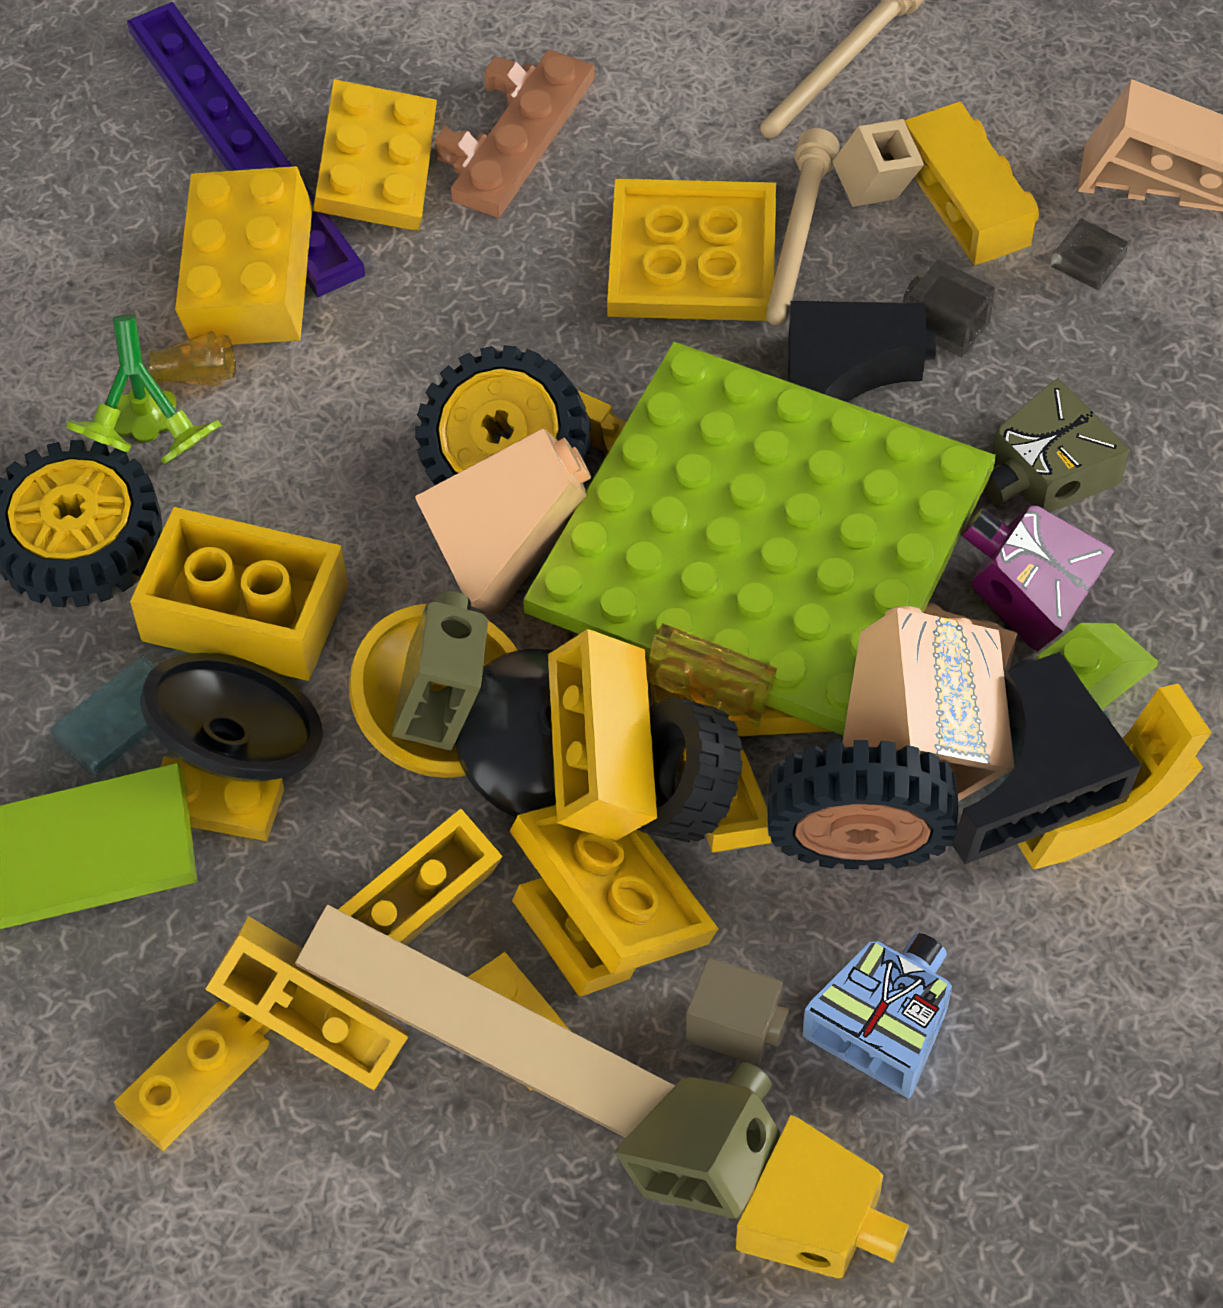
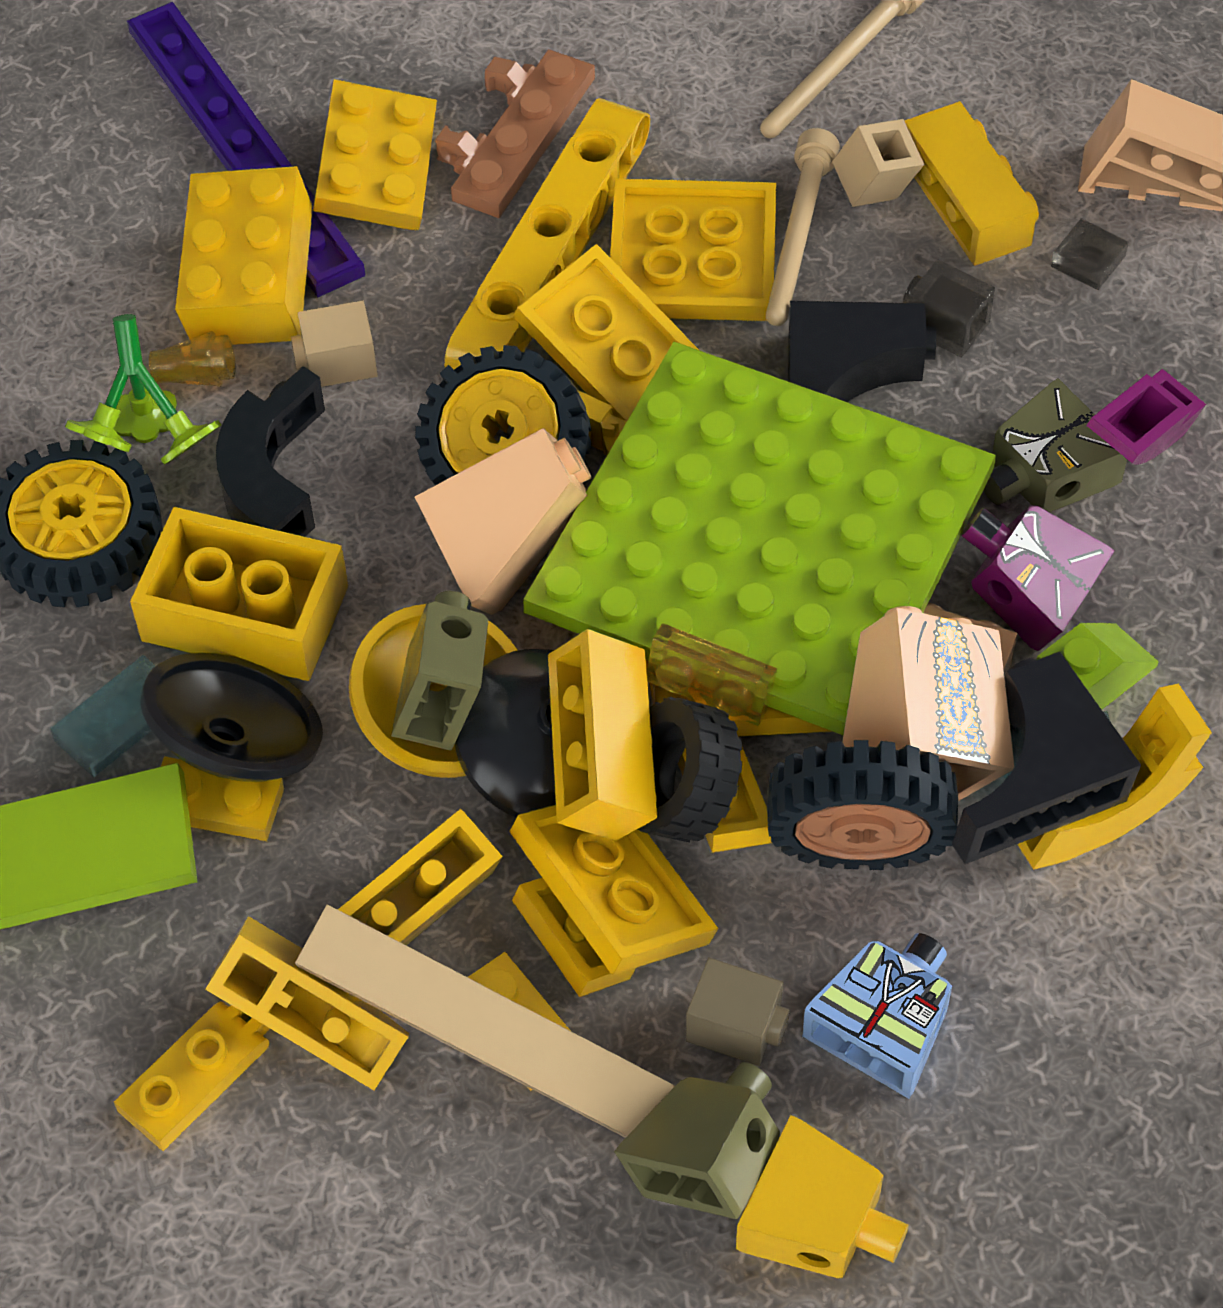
(250, 445): none -> black arch
(336, 343): none -> tan brick
(553, 227): none -> yellow beam
(601, 330): none -> yellow plate
(1147, 417): none -> magenta slope

